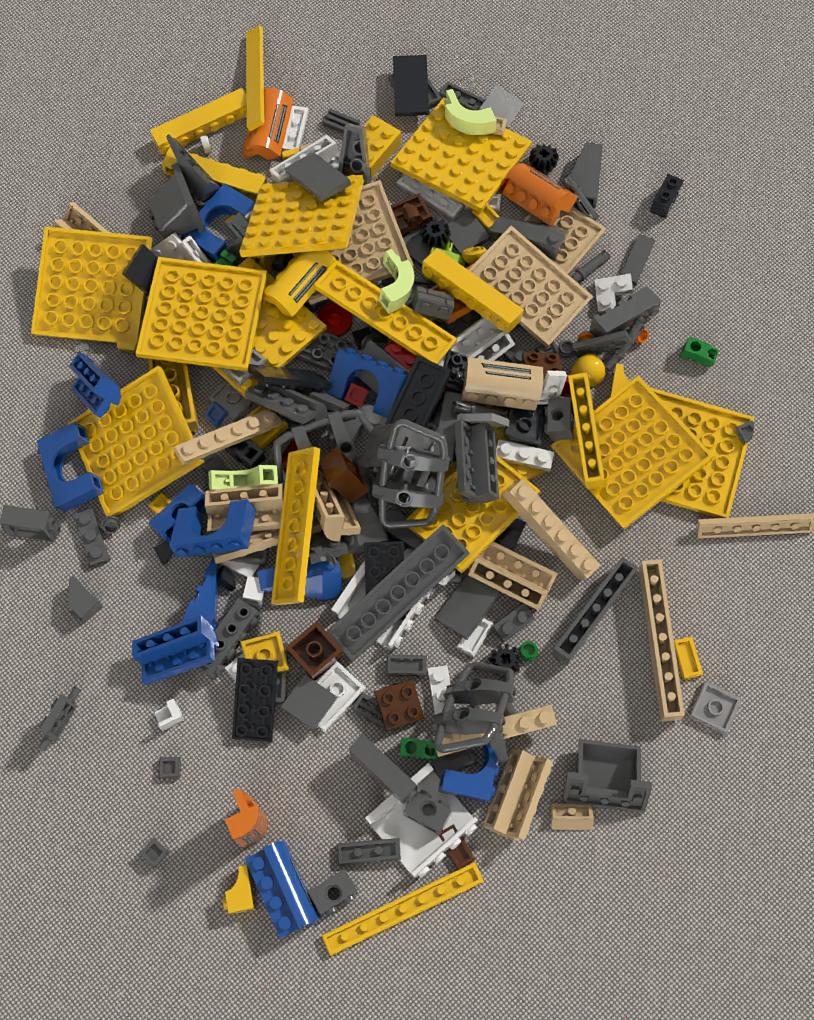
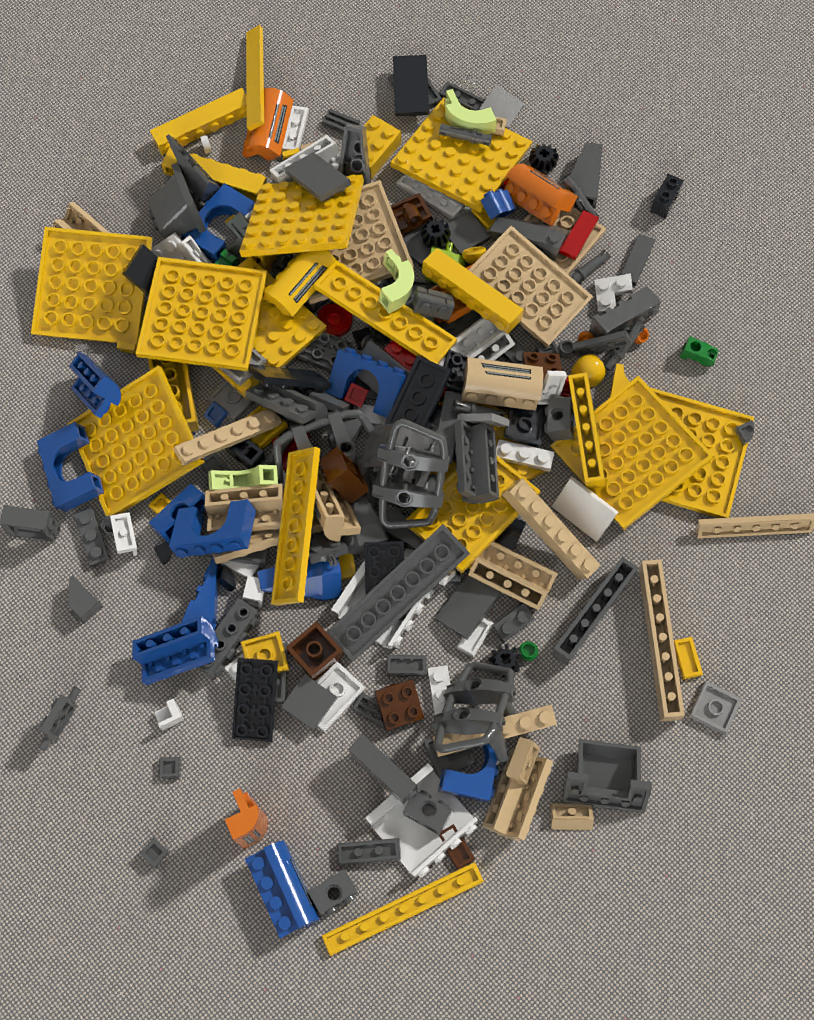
(123, 533): none -> white panel
(241, 895): yellow arch -> none
(417, 748): green leg -> none
(464, 134): none -> dark grey pin
(498, 203): none -> blue brick
(523, 761): none -> tan slope
(579, 235): none -> red tile
(584, 509): none -> white tile

